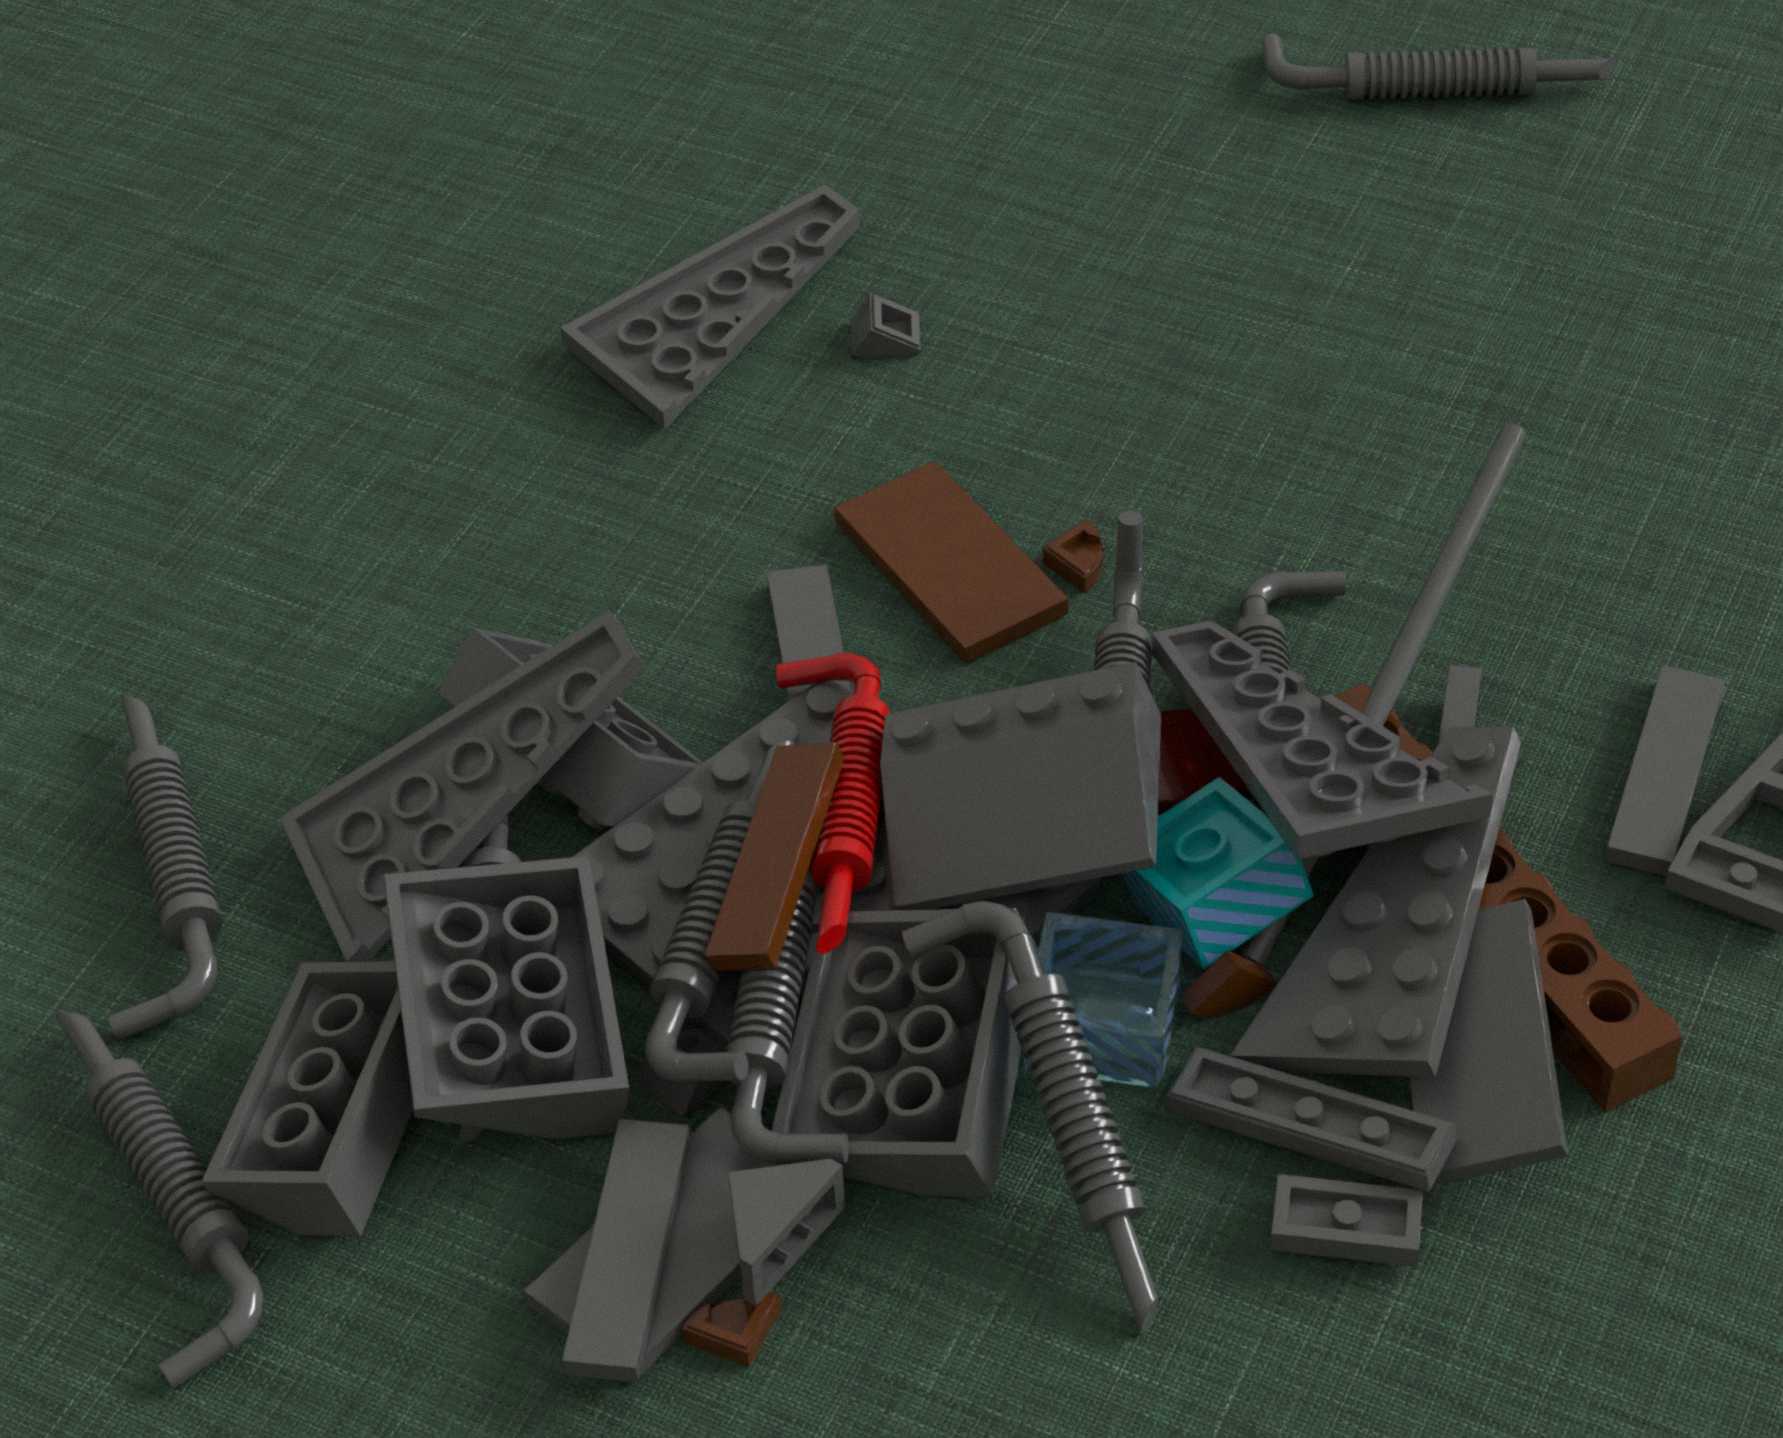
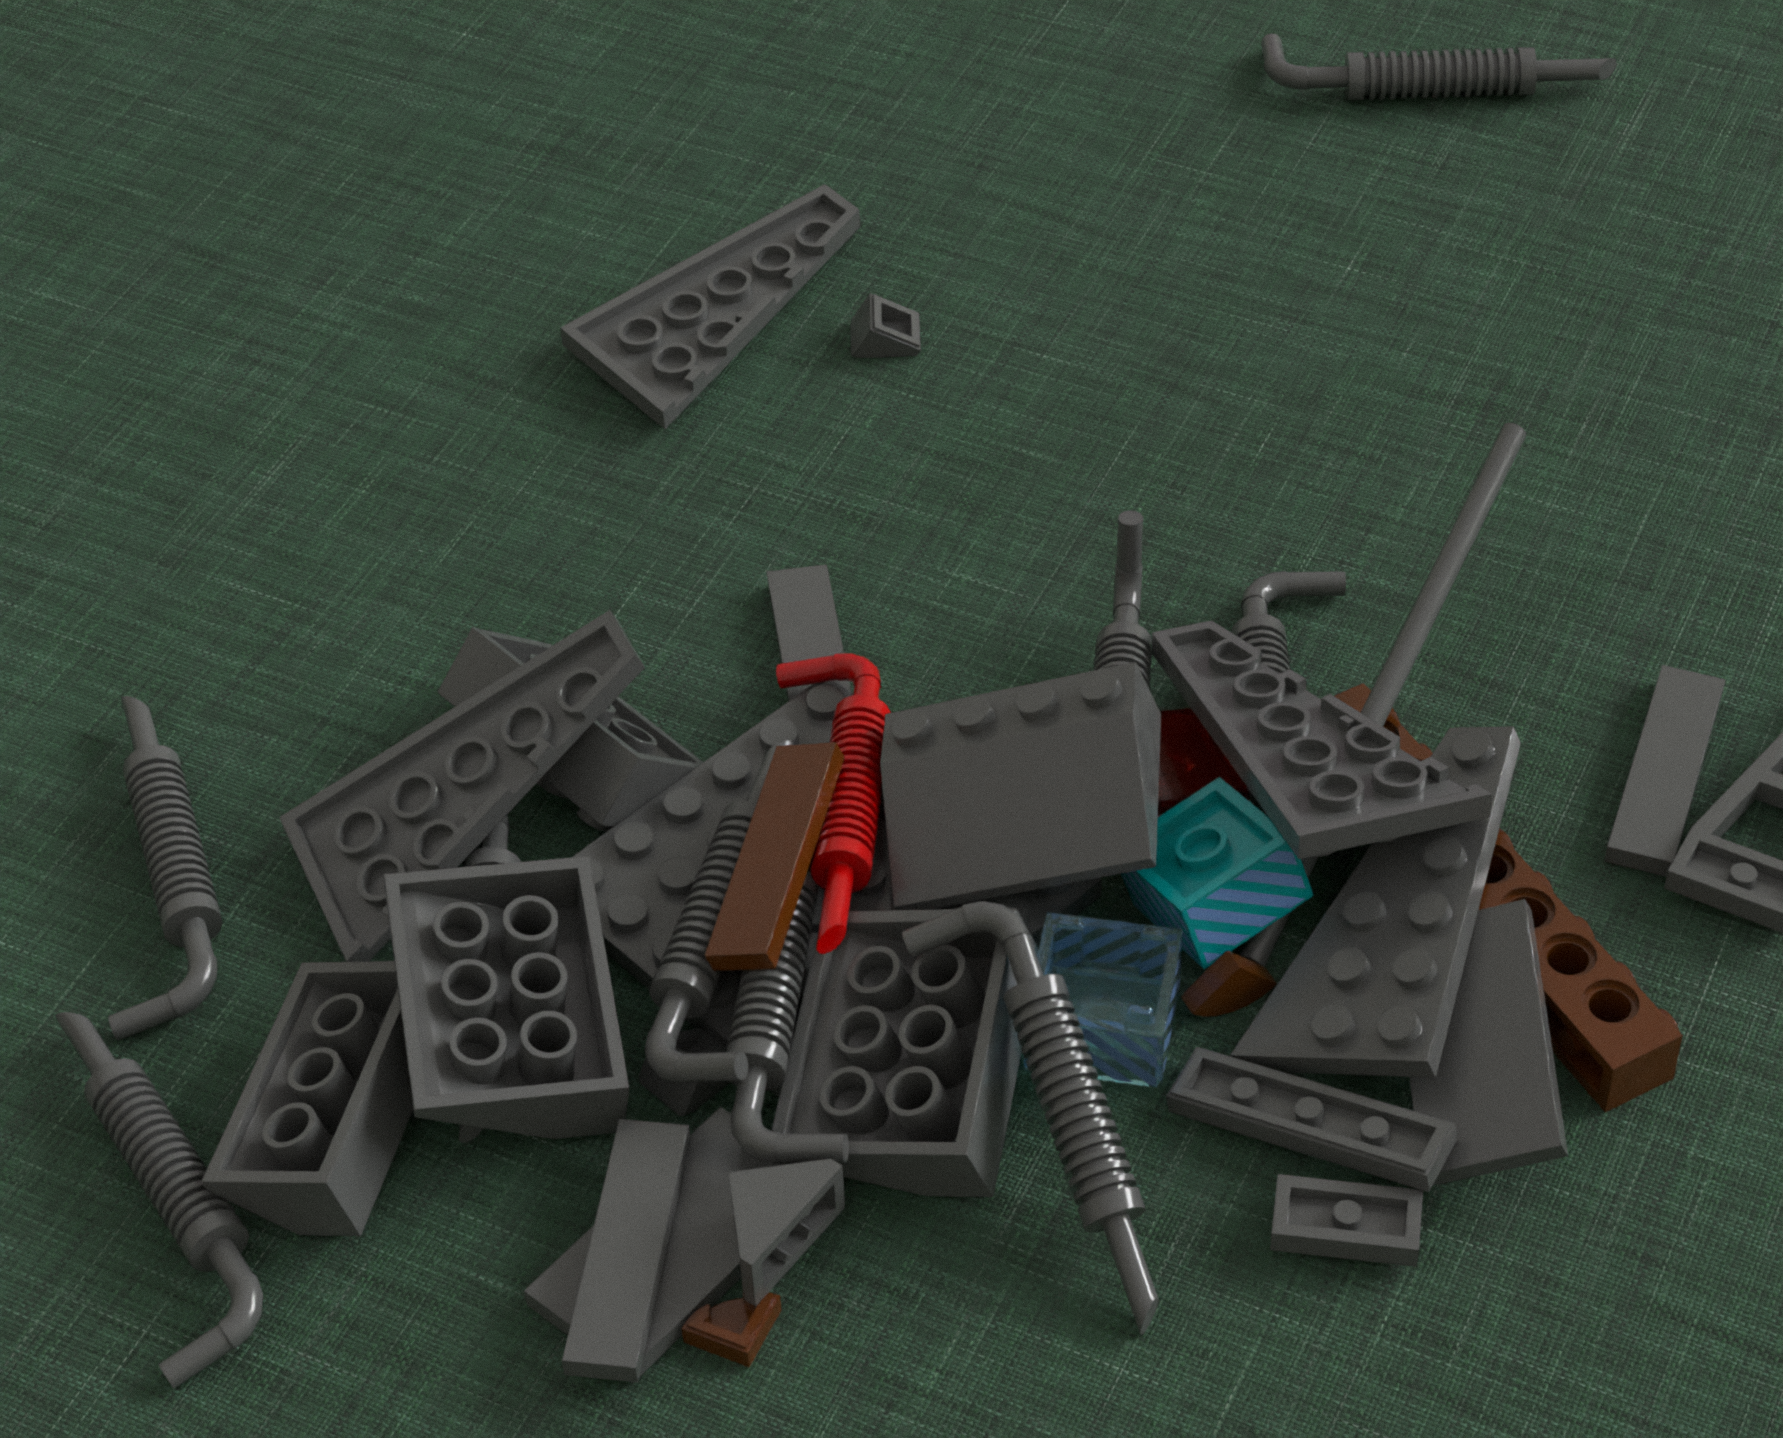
(951, 561): reddish brown tile -> none
(1077, 555): reddish brown tile -> none
(1460, 698): dark grey beam -> none

